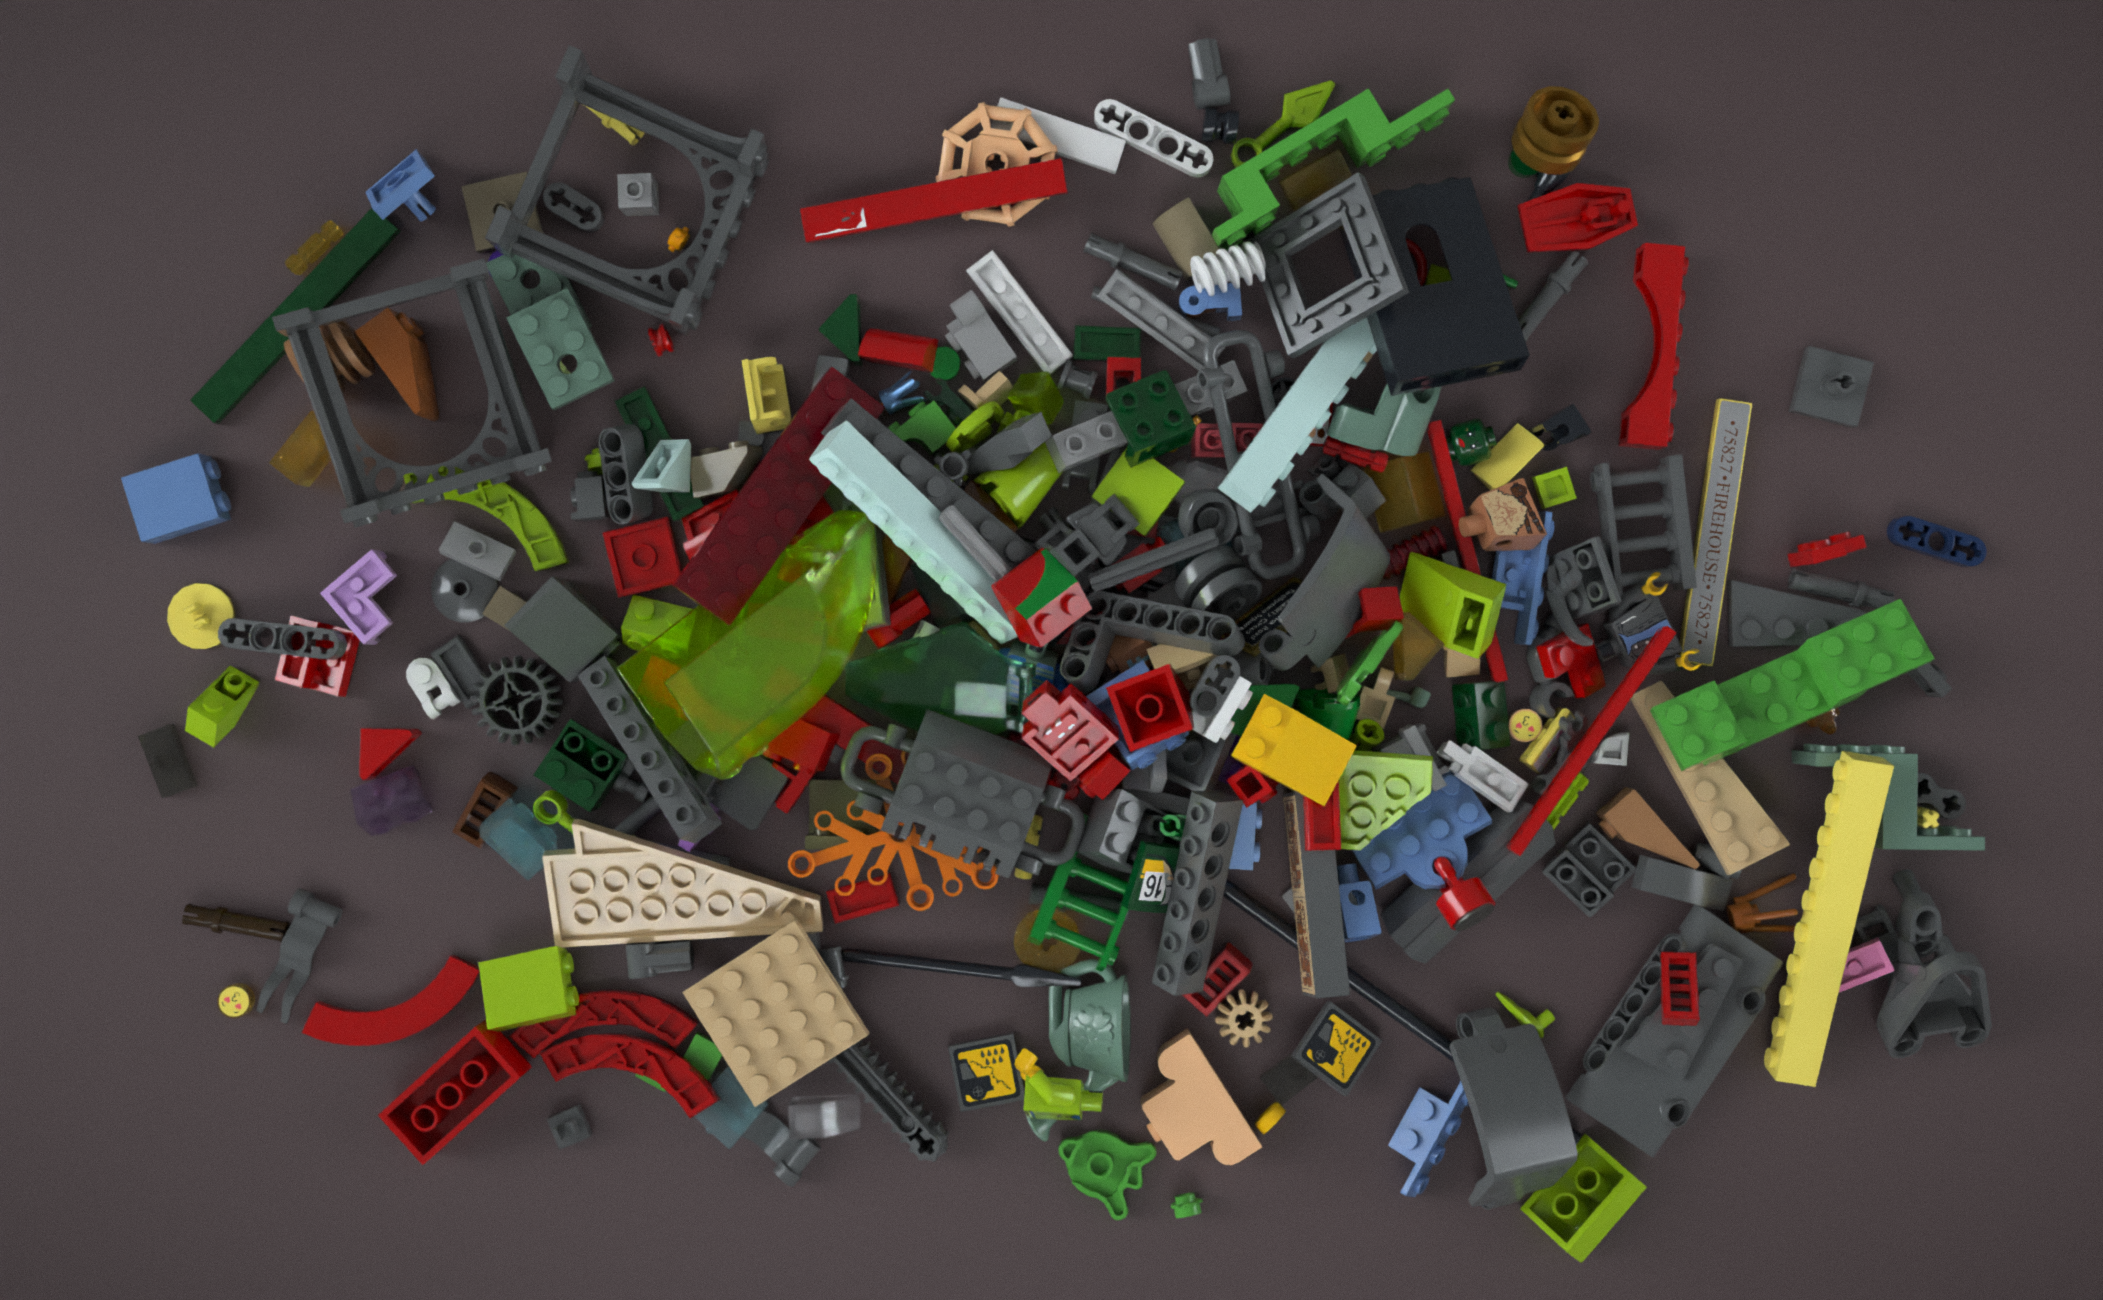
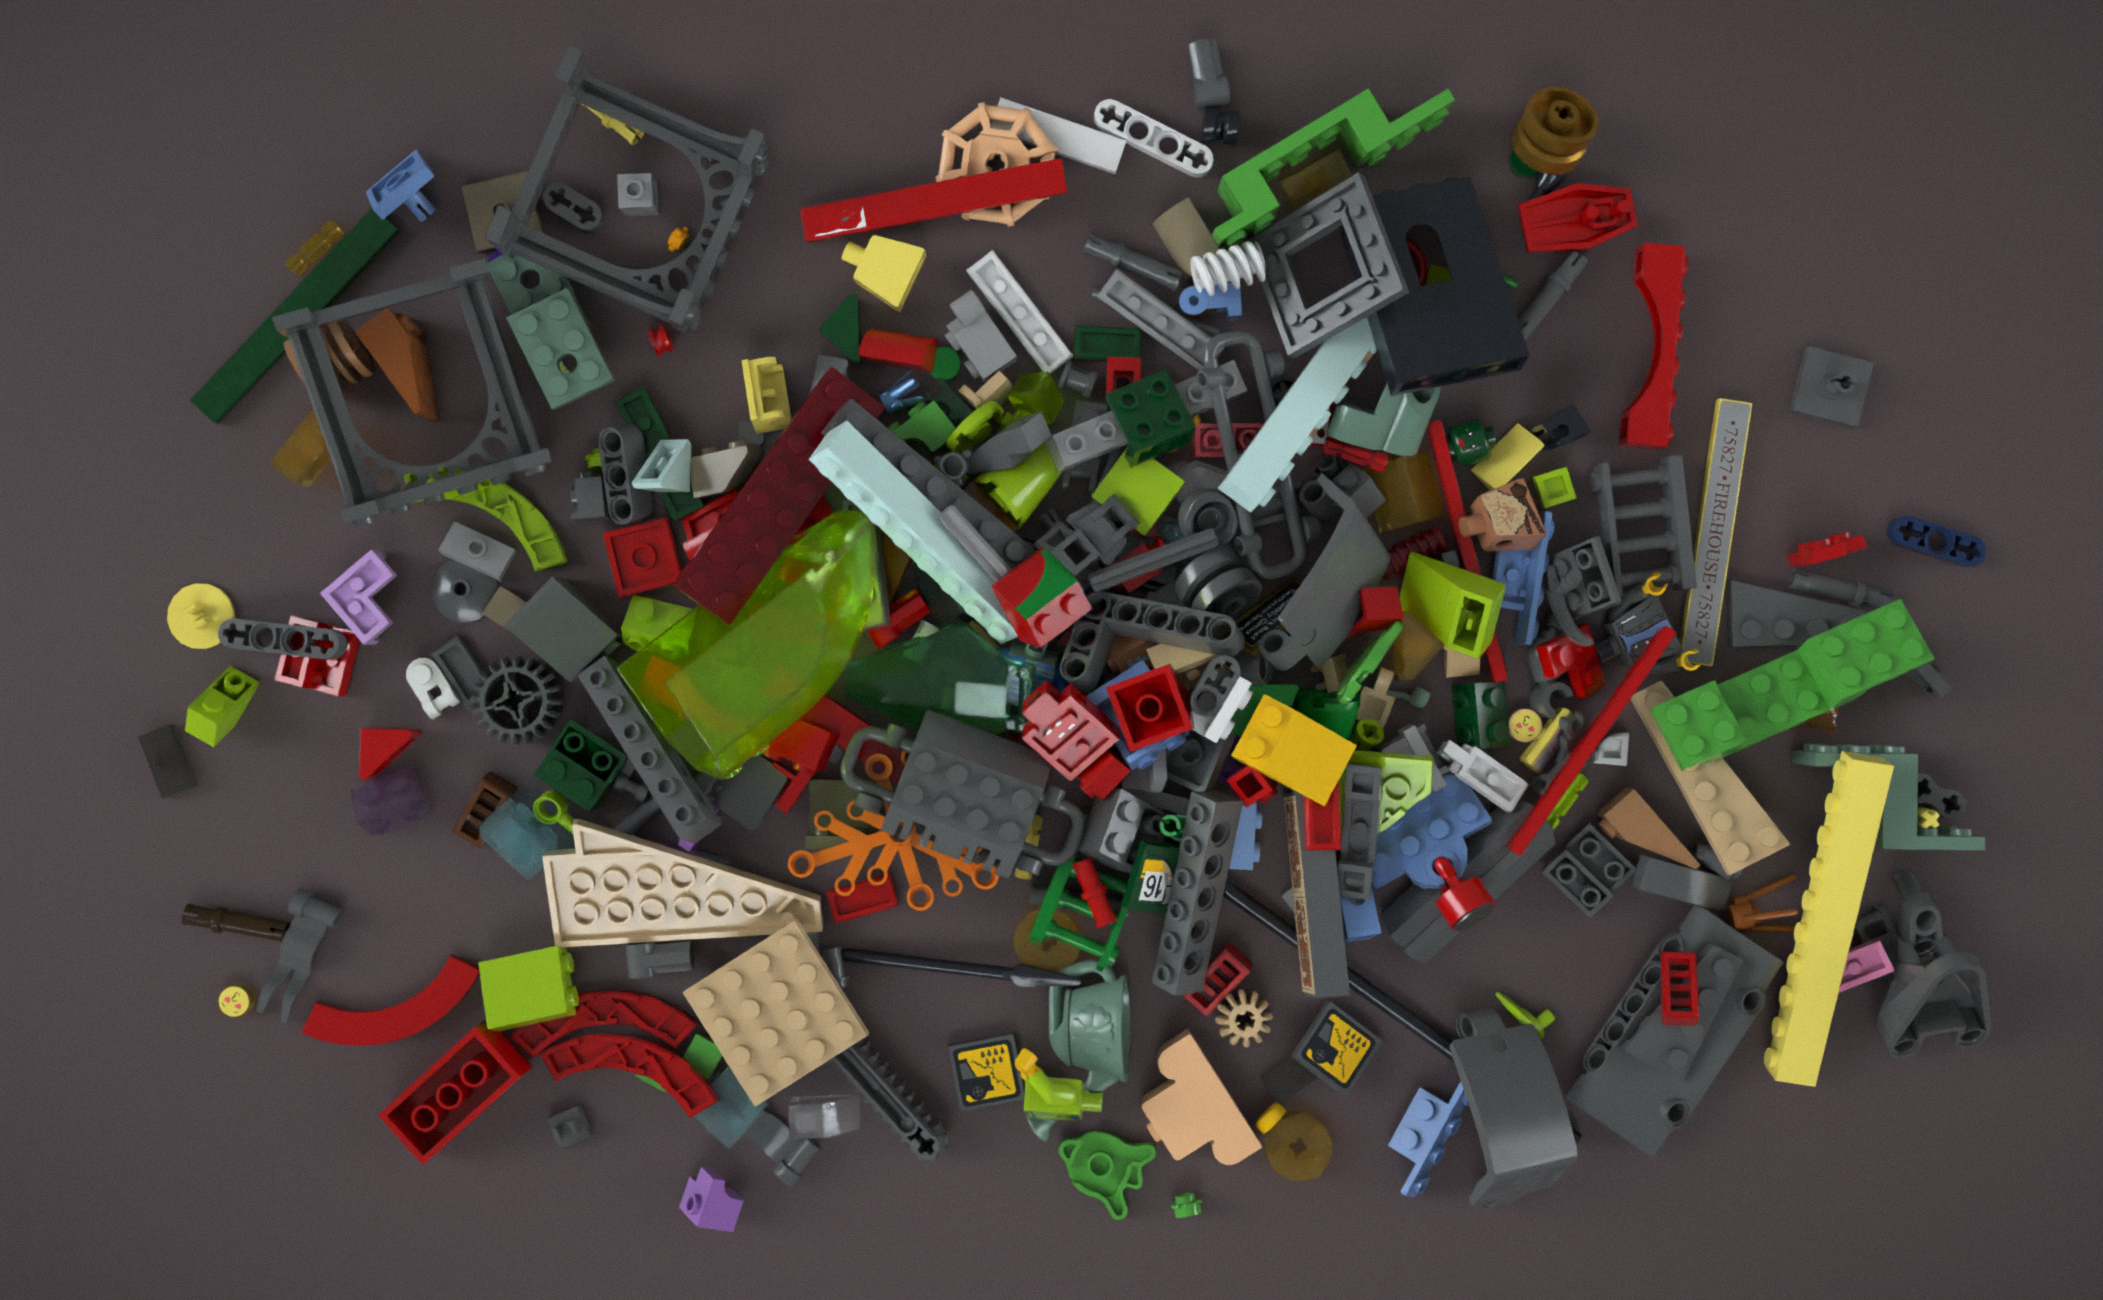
(176, 498): medium blue brick -> none
(710, 1202): none -> medium lavender brick
(886, 268): none -> light yellow torso
(1072, 786): red plate -> none
(1094, 892): none -> red pin
(1299, 110): lime piece -> none
(1308, 1163): none -> clear yellow plate
(1359, 830): none -> dark grey slope
(1584, 1200): lime slope -> none

